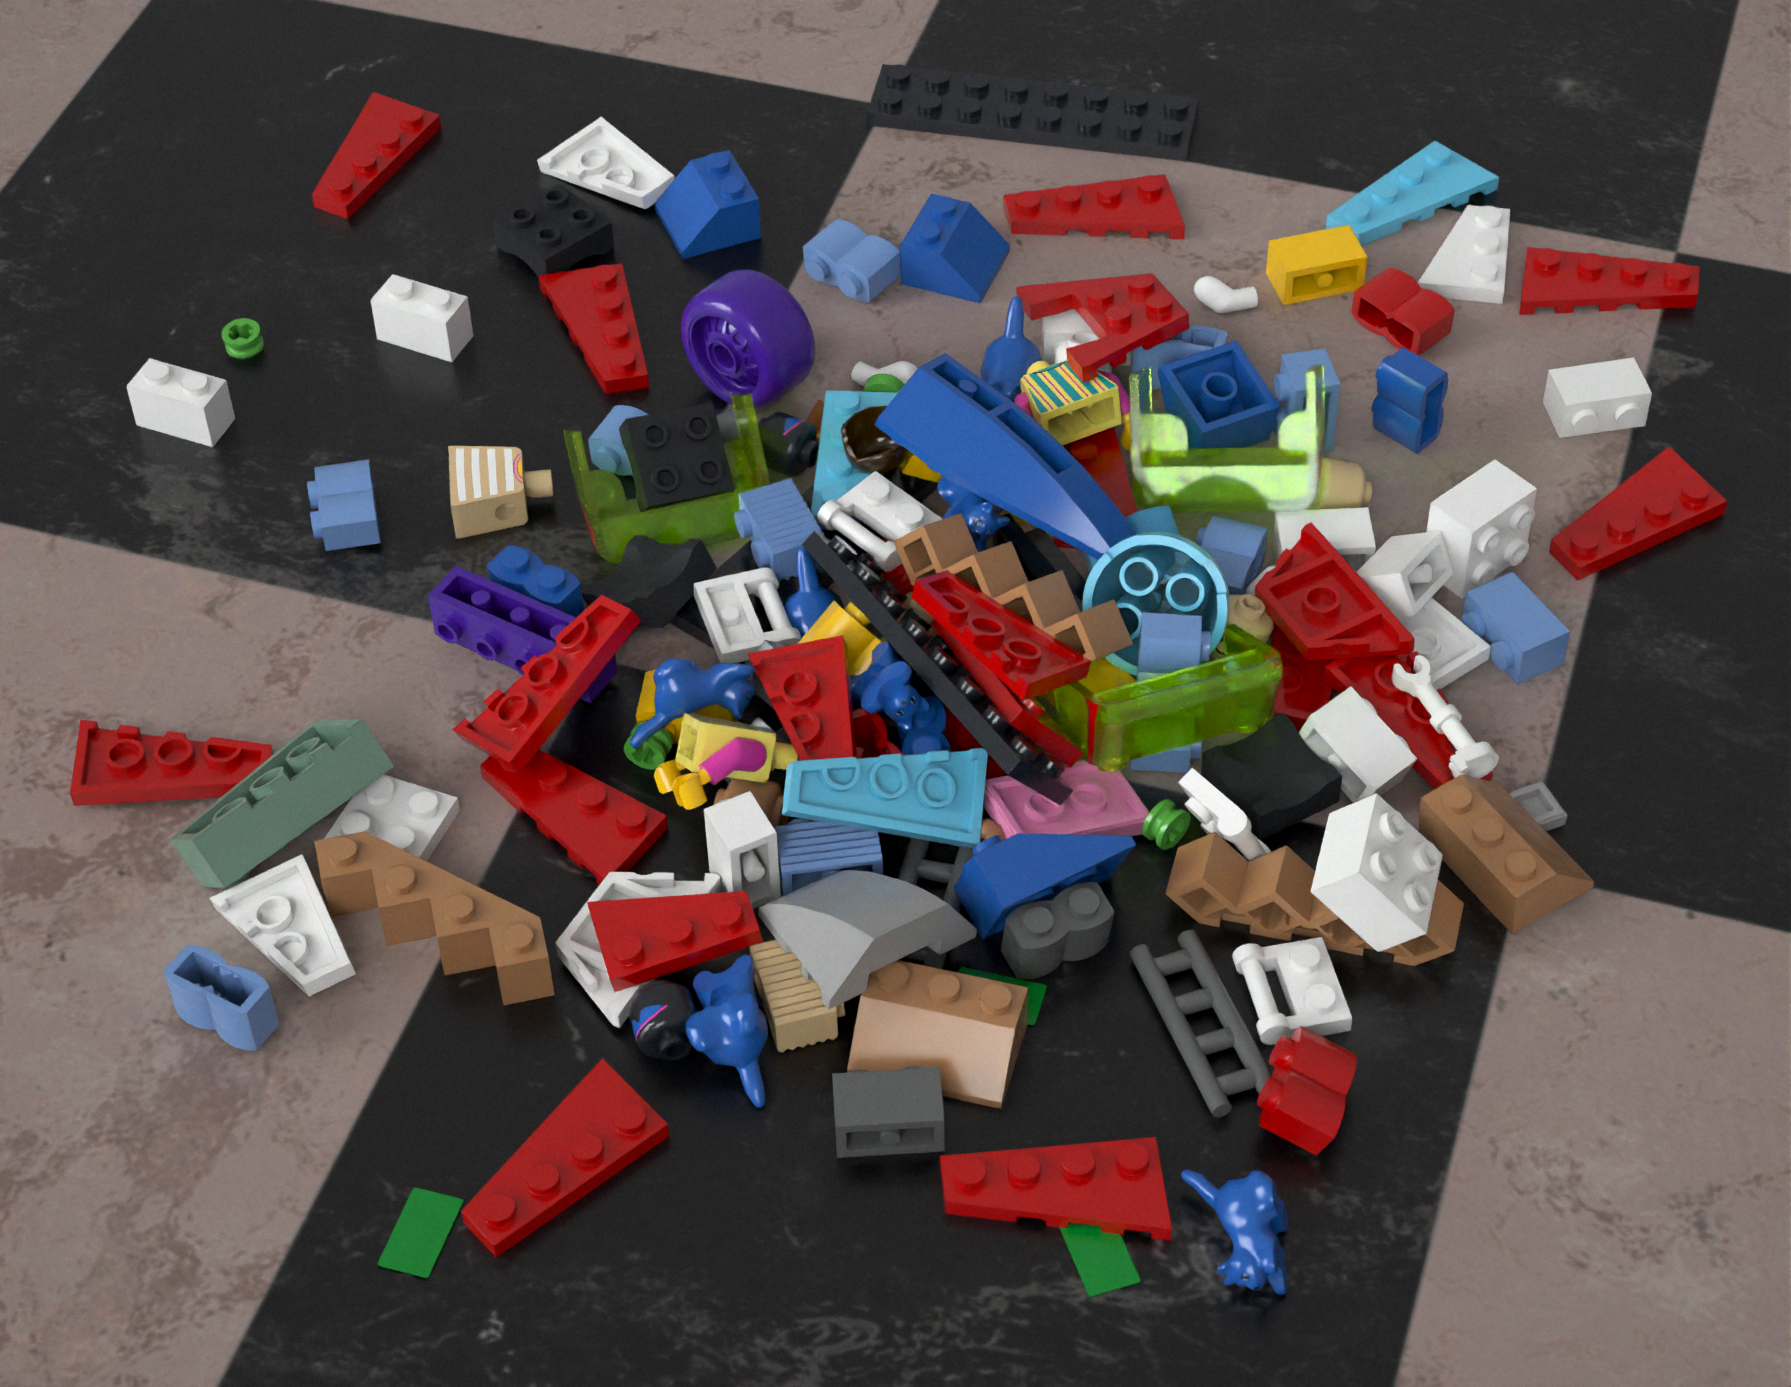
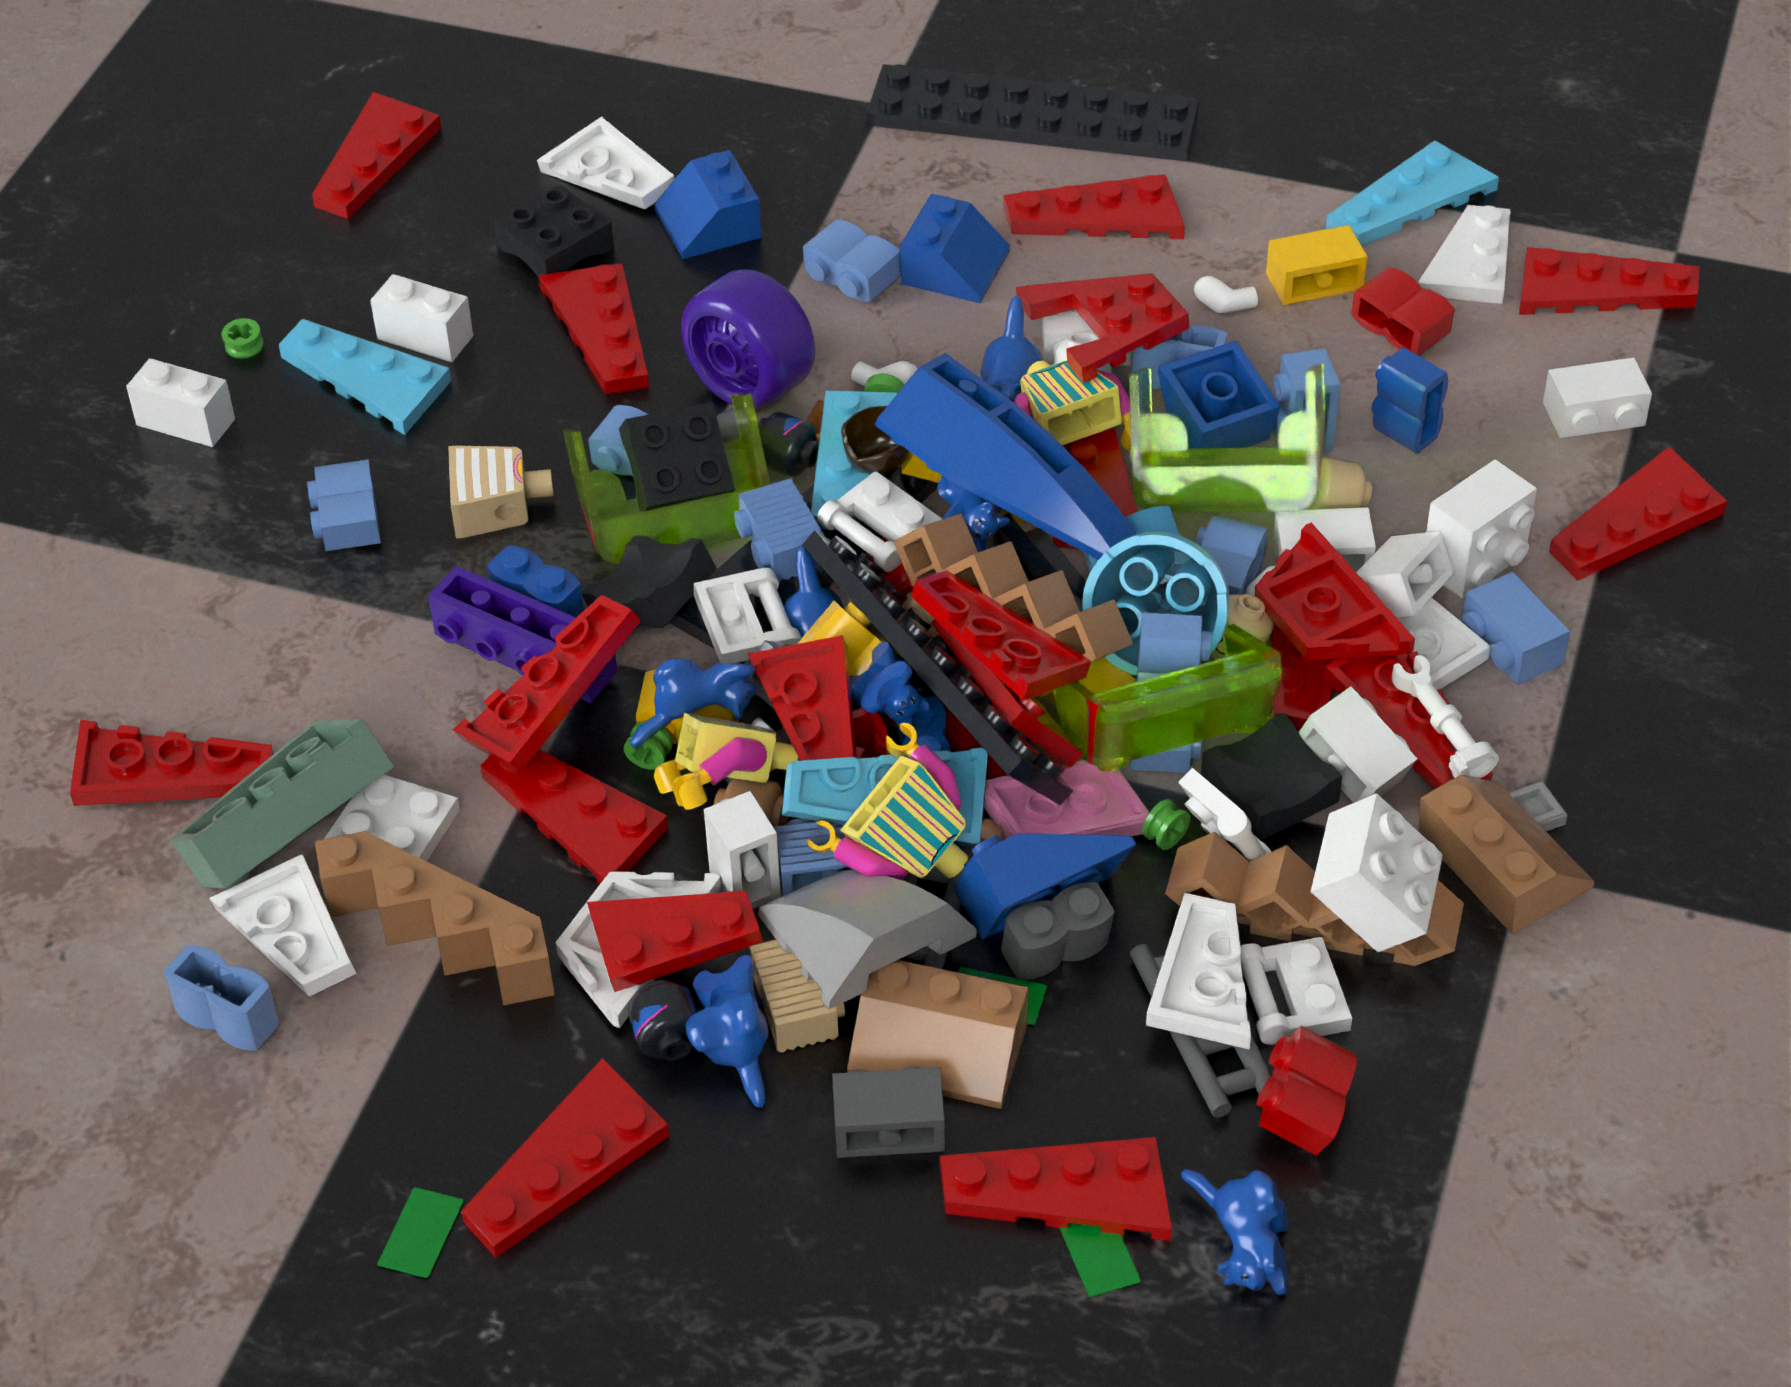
(378, 376): none -> medium azure wing
(905, 820): none -> torso
(1201, 976): none -> white wing

